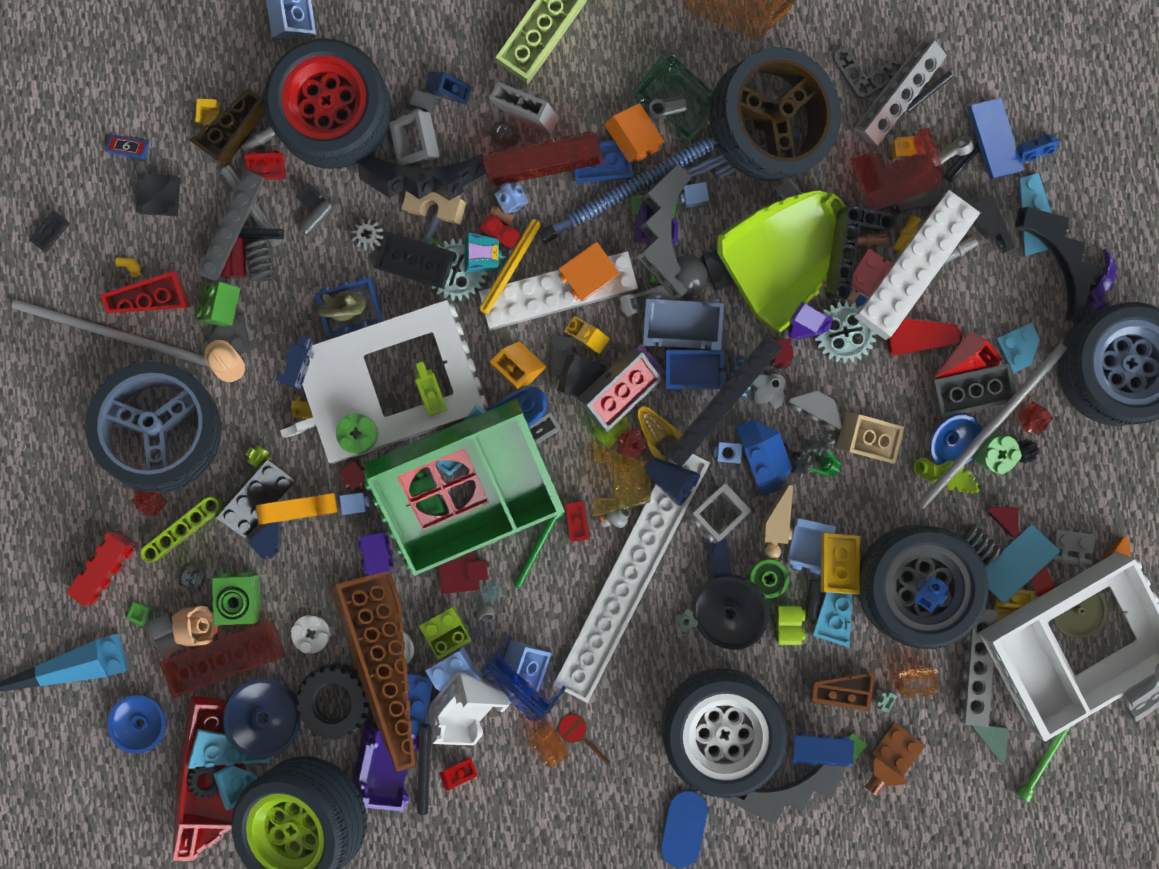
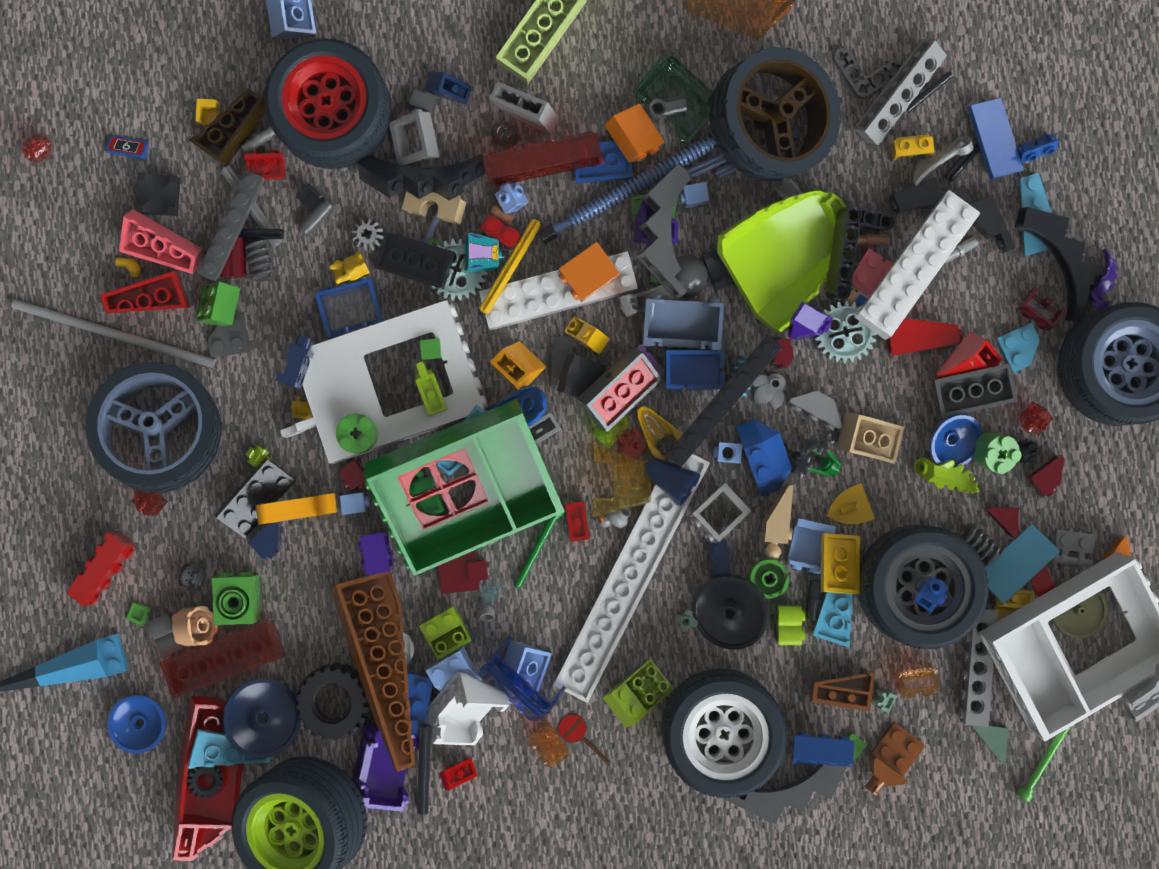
(36, 148): none -> clear red head
(49, 231): black plate -> none
(156, 243): none -> coral wedge
(173, 532): lime beam -> none
(224, 361): light nougat piece -> none
(231, 783): medium azure plate -> none
(320, 639): white plate -> none
(342, 306): olive piece -> none
(352, 266): none -> yellow animal
(430, 349): none -> bright green tile
(638, 693): none -> lime slope
(684, 829): blue tile -> none
(851, 506): none -> yellow shield
(900, 179): clear red windscreen -> none
(906, 233): yellow pin -> none
(992, 425): light grey piece -> none
(1040, 310): none -> dark red window
(1047, 477): none -> dark red slope

